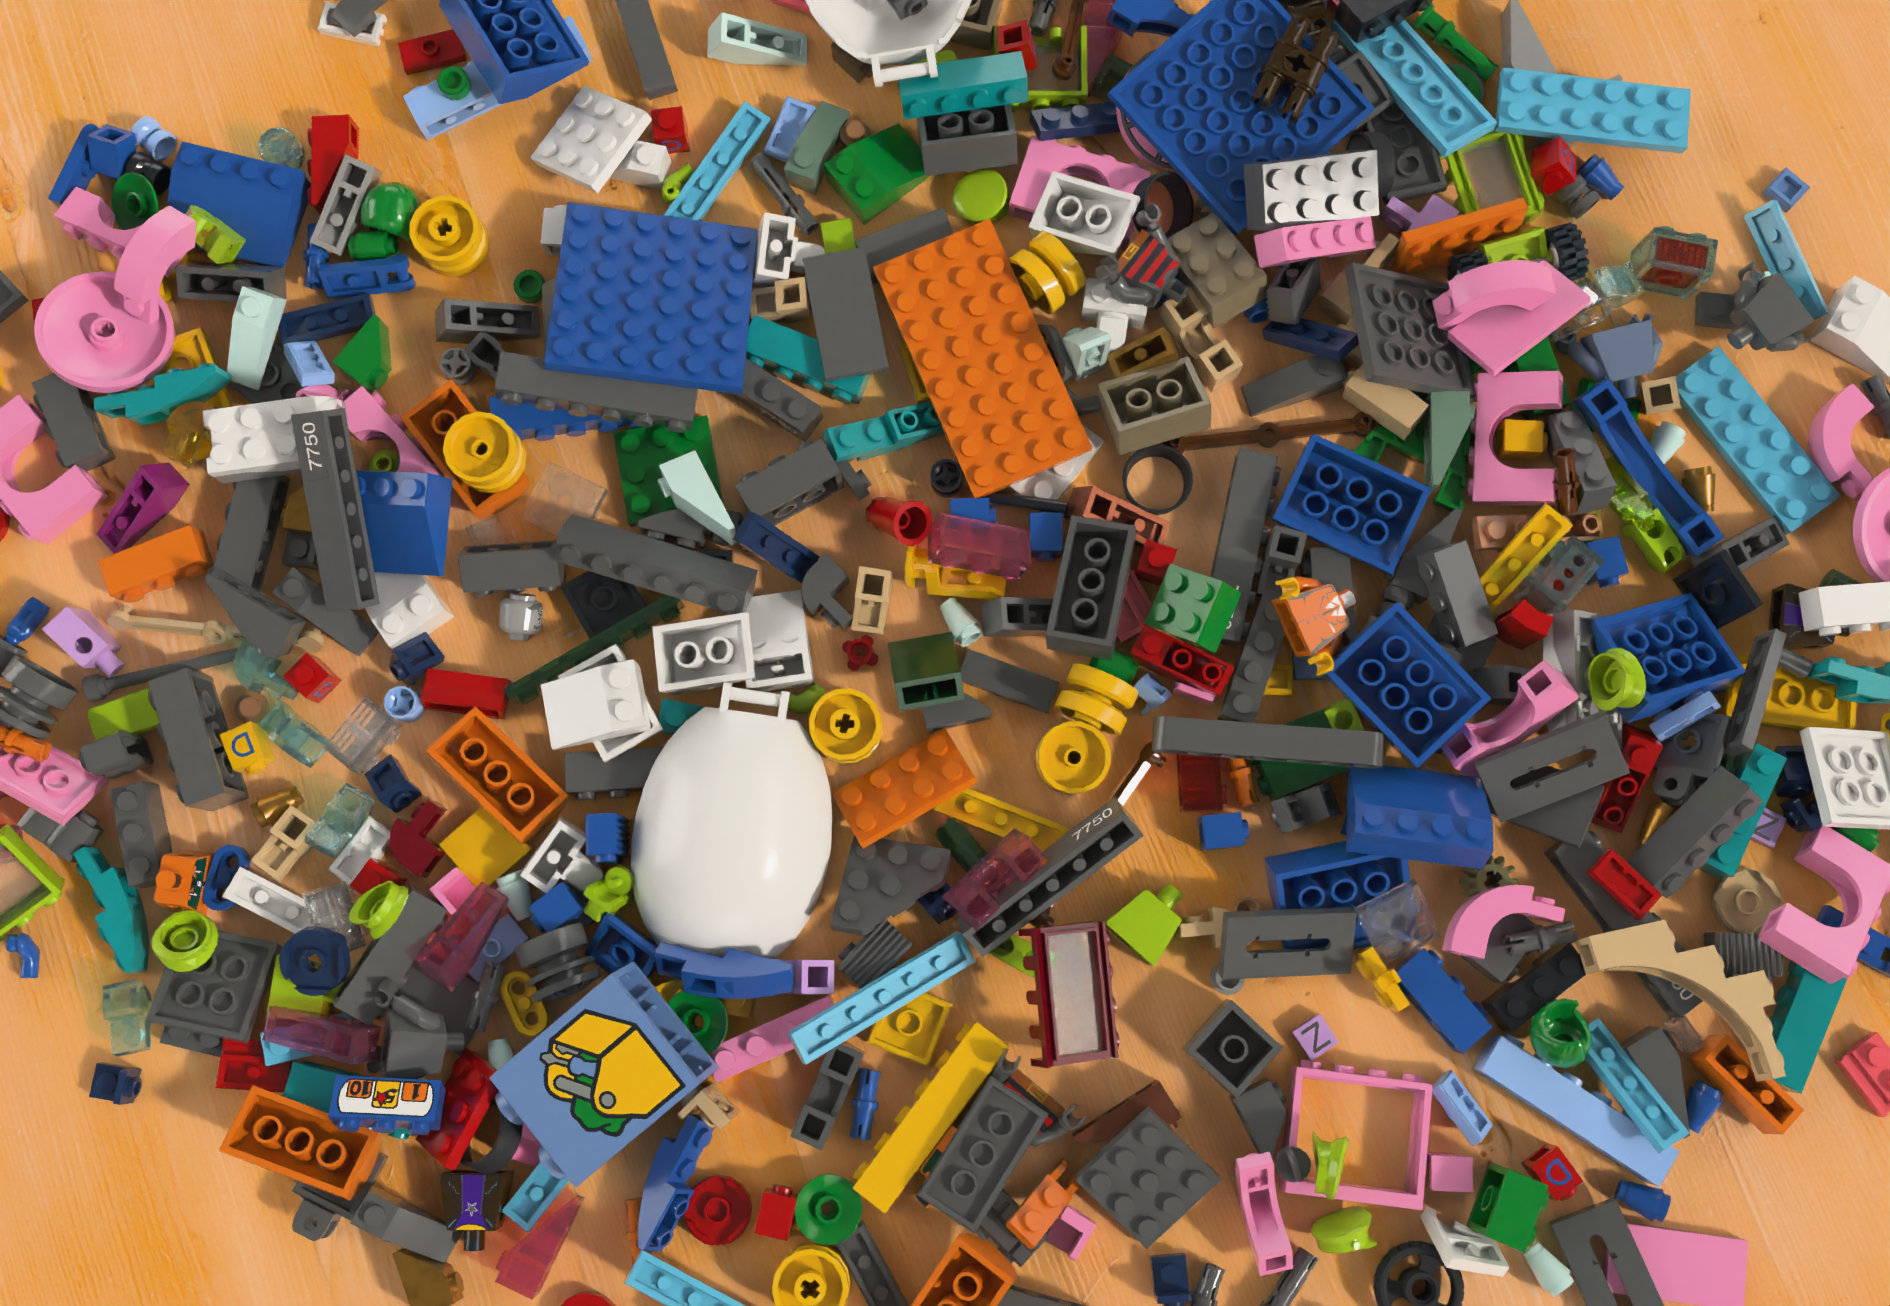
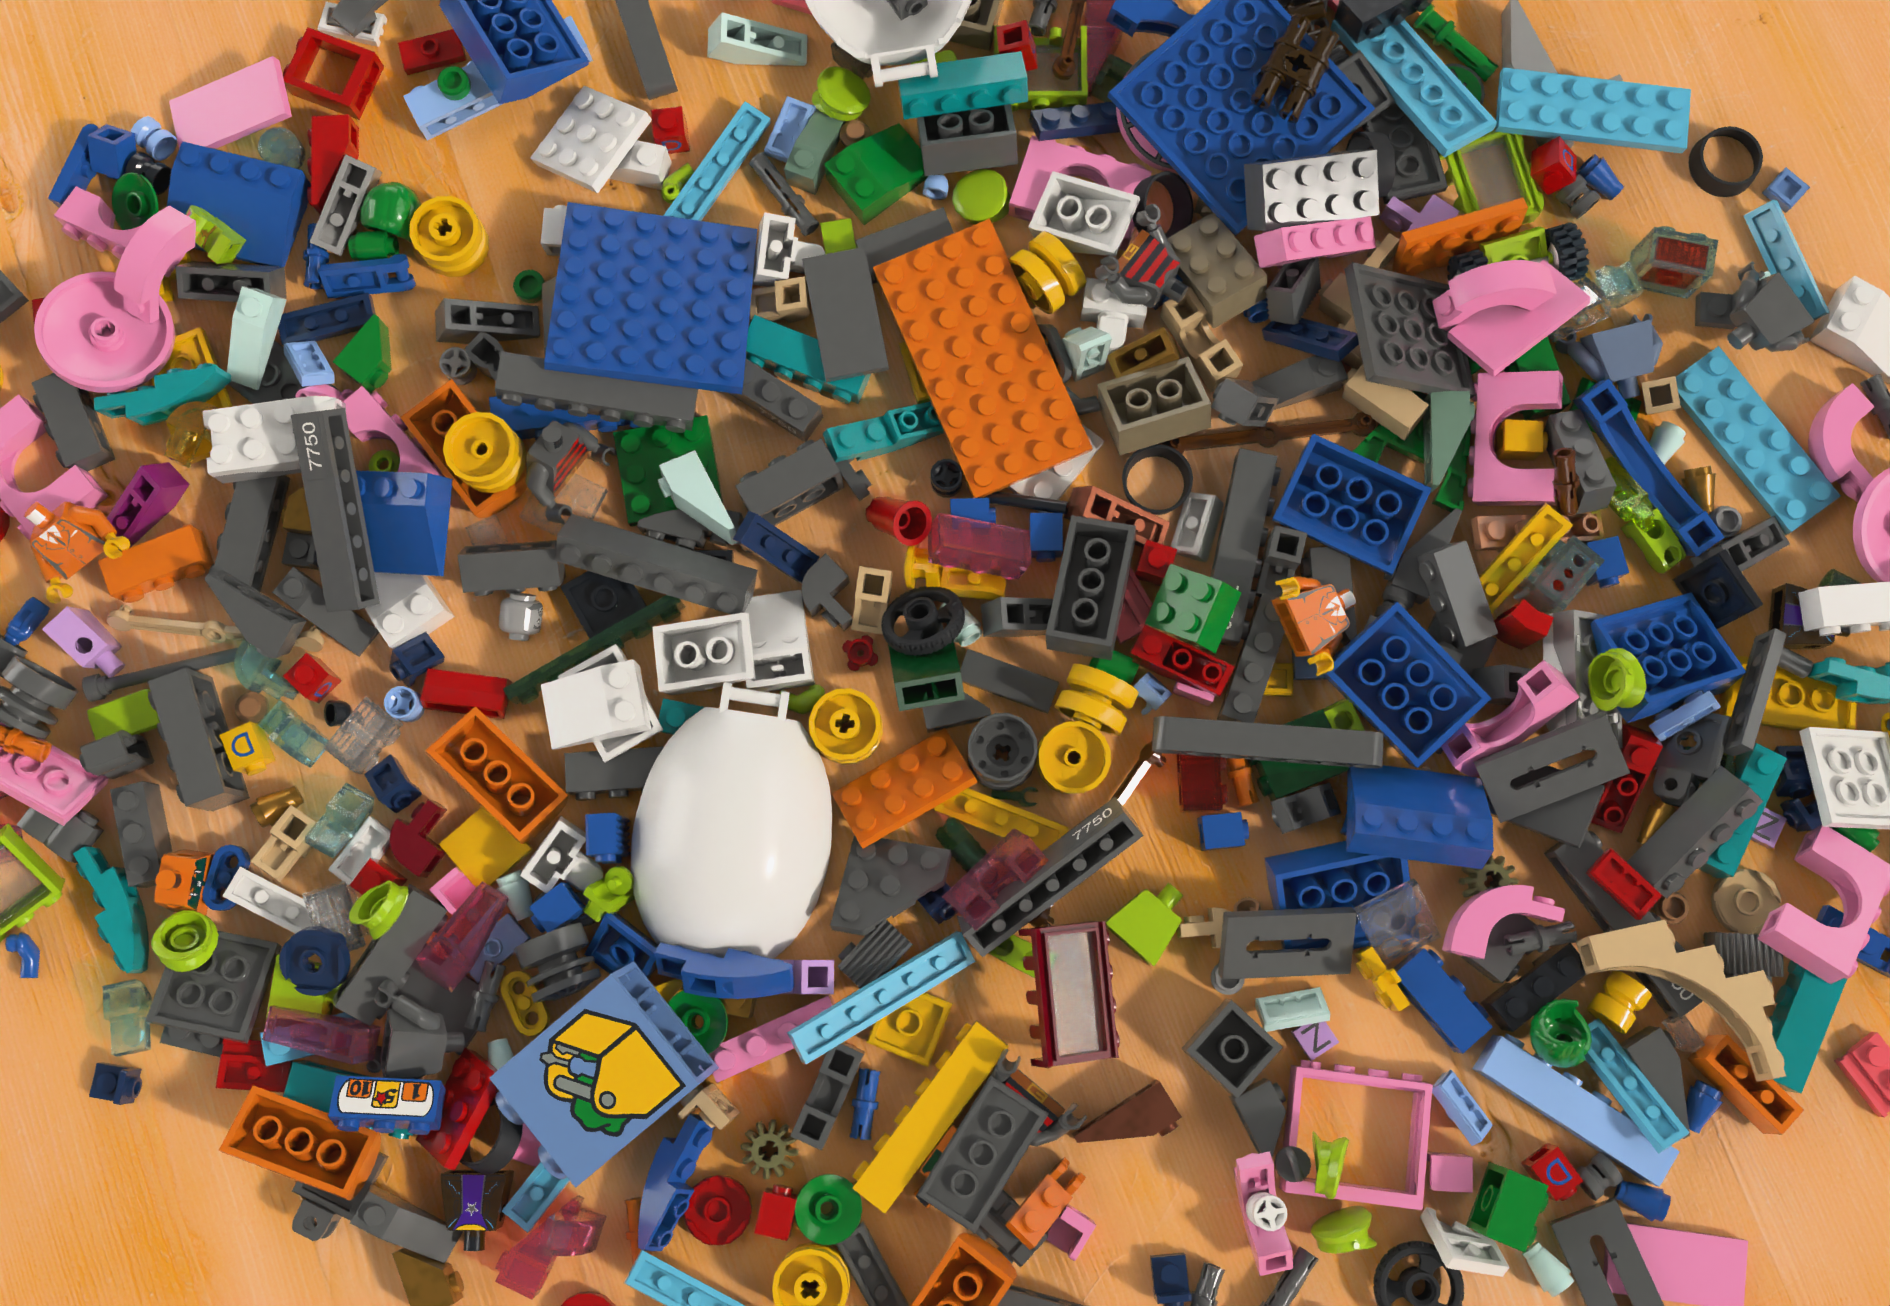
(68, 541): none -> orange torso
(232, 106): none -> bright pink tile
(336, 712): none -> black hinge
(359, 86): none -> red window
(556, 459): none -> dark grey torso
(571, 1233): none -> clear pink slope
(778, 1157): none -> olive gear
(841, 94): none -> lime piece
(924, 620): none -> black wheel
(936, 187): none -> light blue hinge
(1008, 734): none -> dark grey wheel
(1015, 796): none -> clear green hand
(1147, 1177): dark grey plate -> none
(1197, 526): none -> white slope
(1243, 403): none -> dark grey brick
(1273, 1214): none -> white wheel
(1292, 1009): none -> light aqua plate
(1599, 1176): none -> dark grey wheel
(1620, 1000): none -> yellow wheel
(1672, 909): none -> medium nougat plate
(1707, 180): none -> black tyre
(1727, 520): none -> light grey plate

